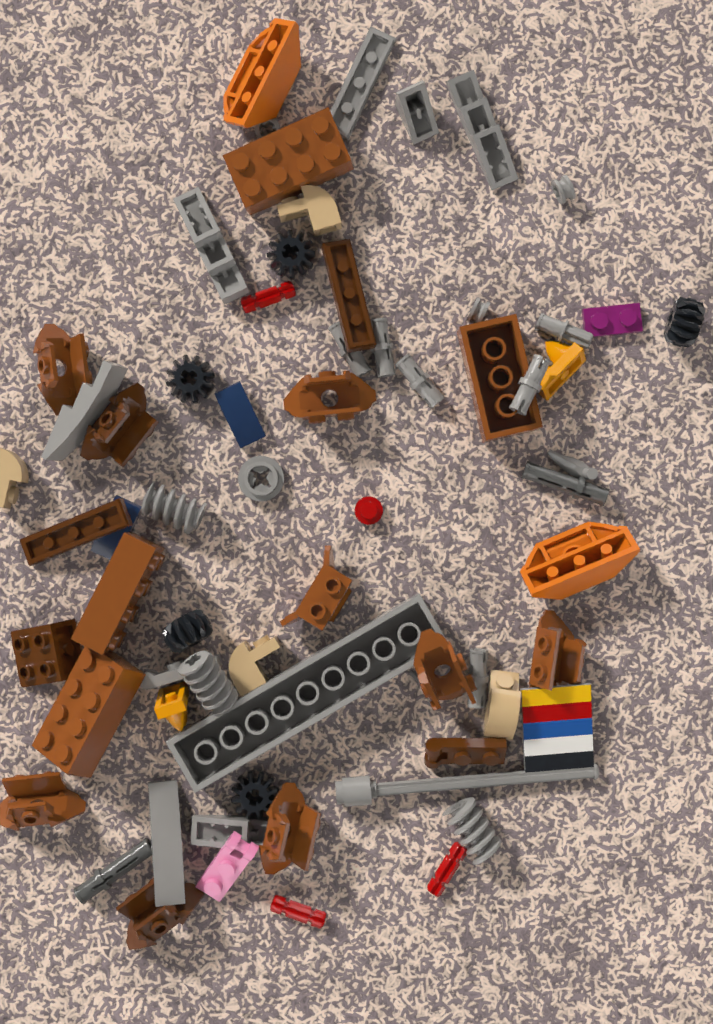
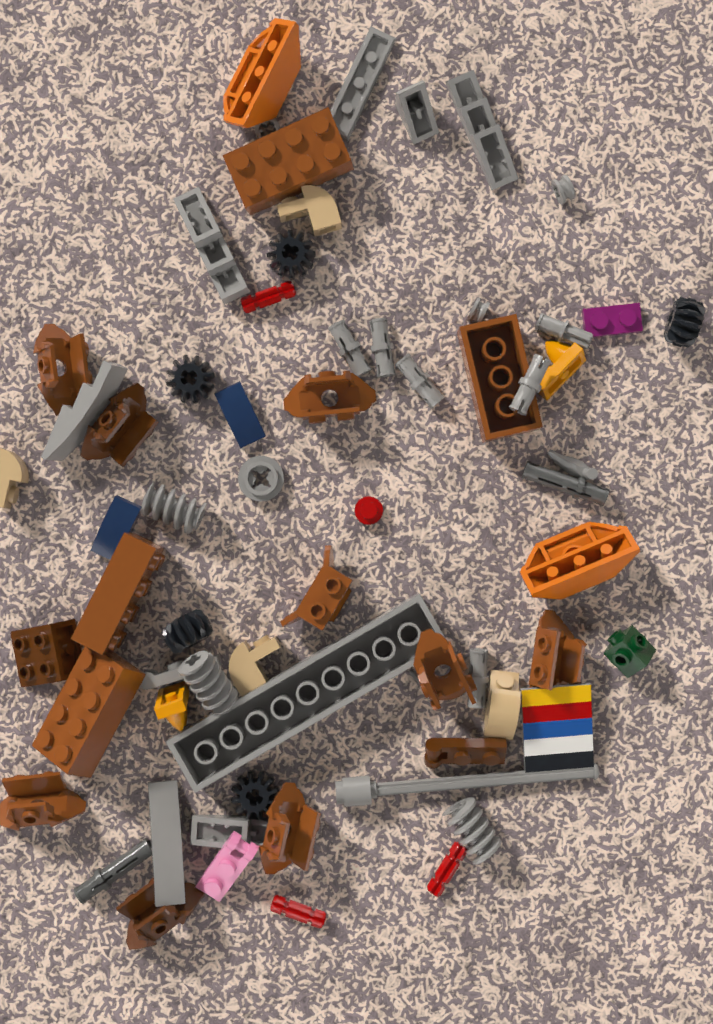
(76, 532): reddish brown tile -> none
(348, 295): reddish brown tile -> none
(629, 651): none -> dark green brick

